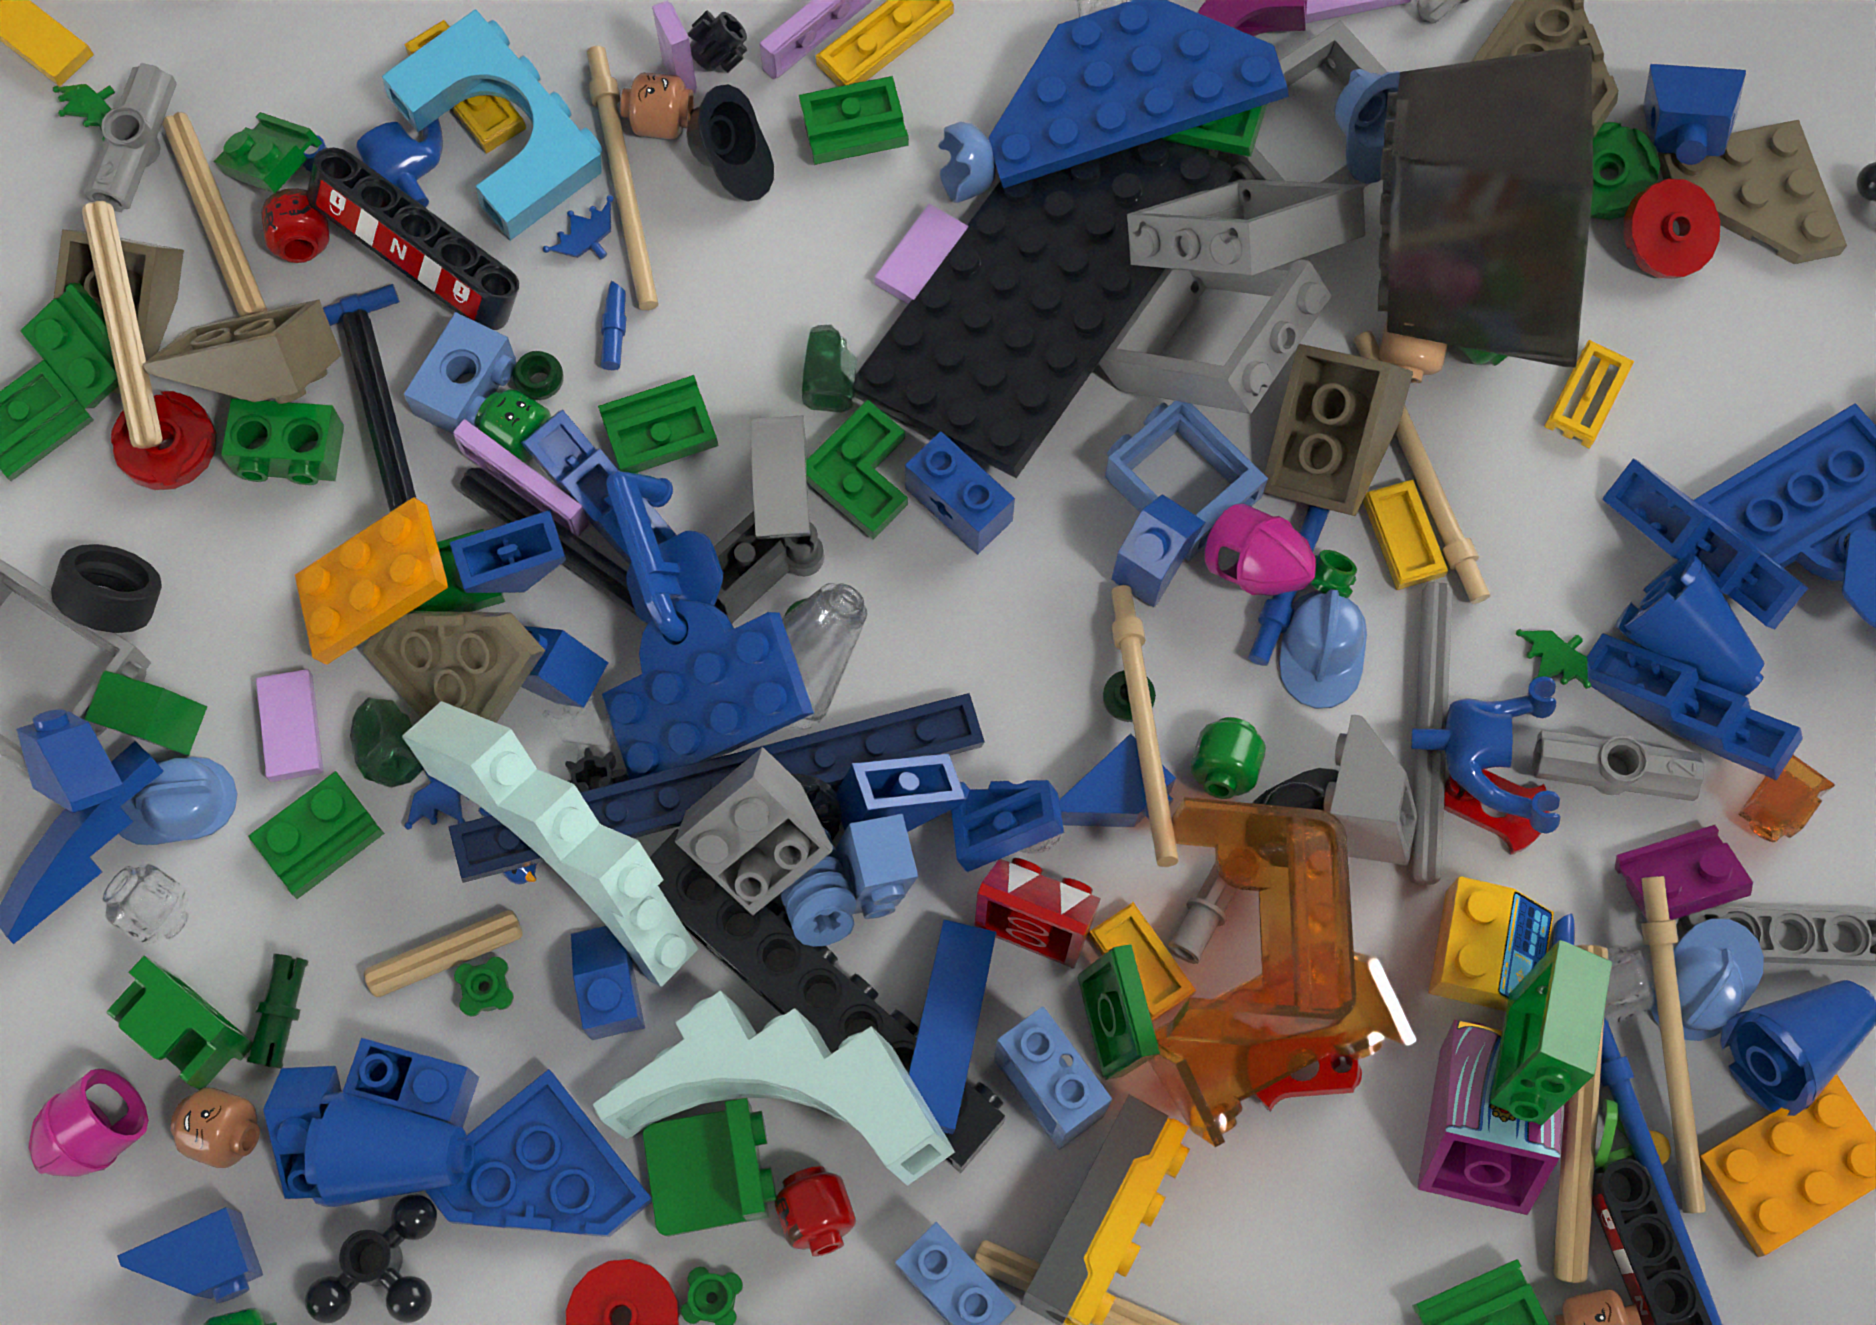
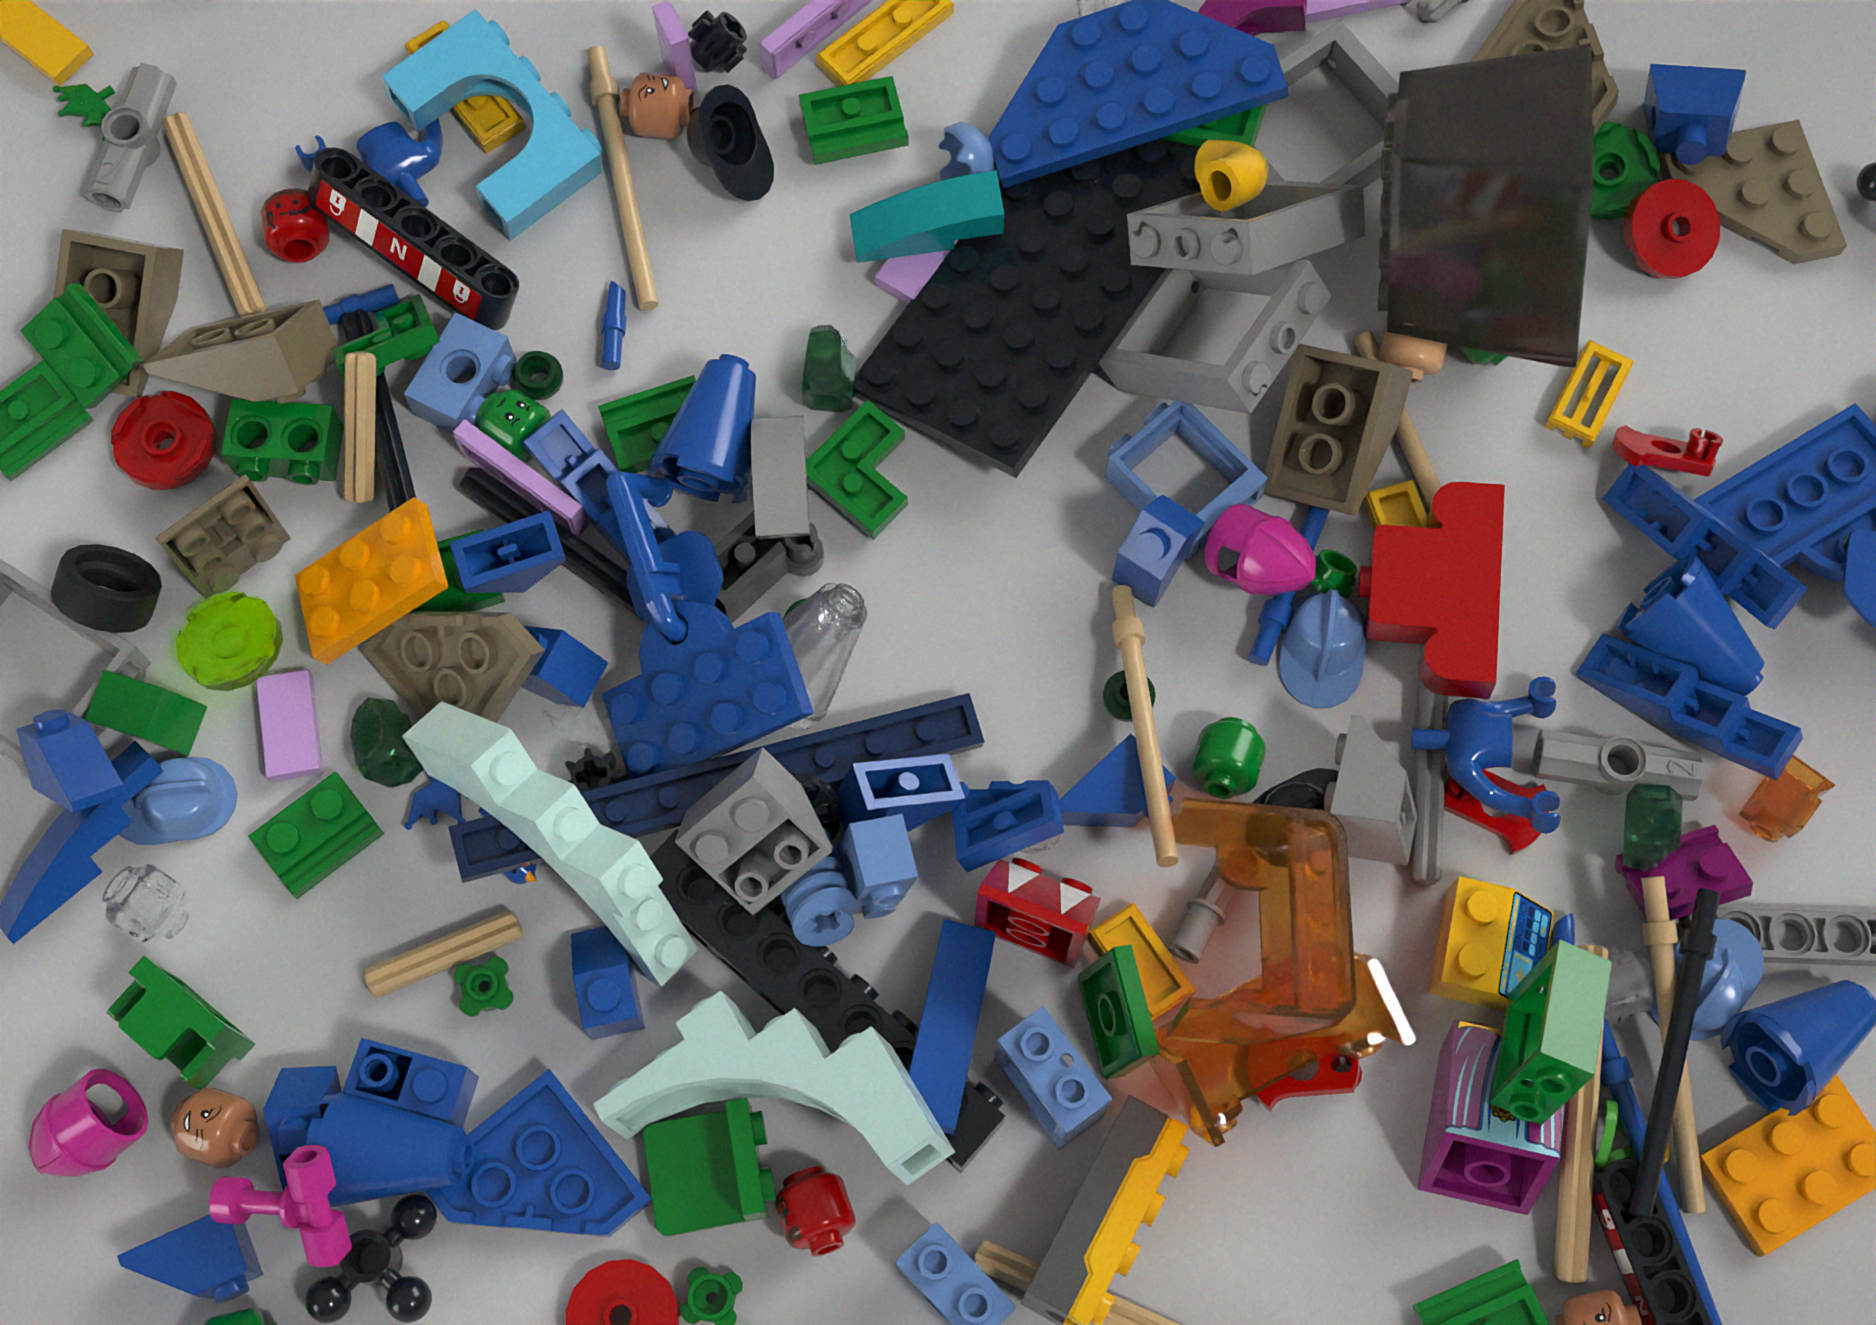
(122, 324): tan axle -> none
(224, 537): none -> dark tan slope
(229, 641): none -> clear neon green tile
(267, 153): green plate -> none
(277, 1011): dark green pin -> none
(300, 1205): none -> dark pink bar
(359, 426): none -> tan axle
(402, 333): none -> green plate
(585, 233): blue piece -> none
(710, 435): none -> blue cone
(929, 218): none -> teal slope
(959, 492): blue brick -> none
(1230, 173): none -> yellow cylinder
(1362, 117): medium blue piece -> none
(1442, 588): none -> red brick
(1557, 656): green piece -> none
(1651, 825): none -> clear green rock
(1692, 457): none -> red piece
(1697, 947): none -> black bar

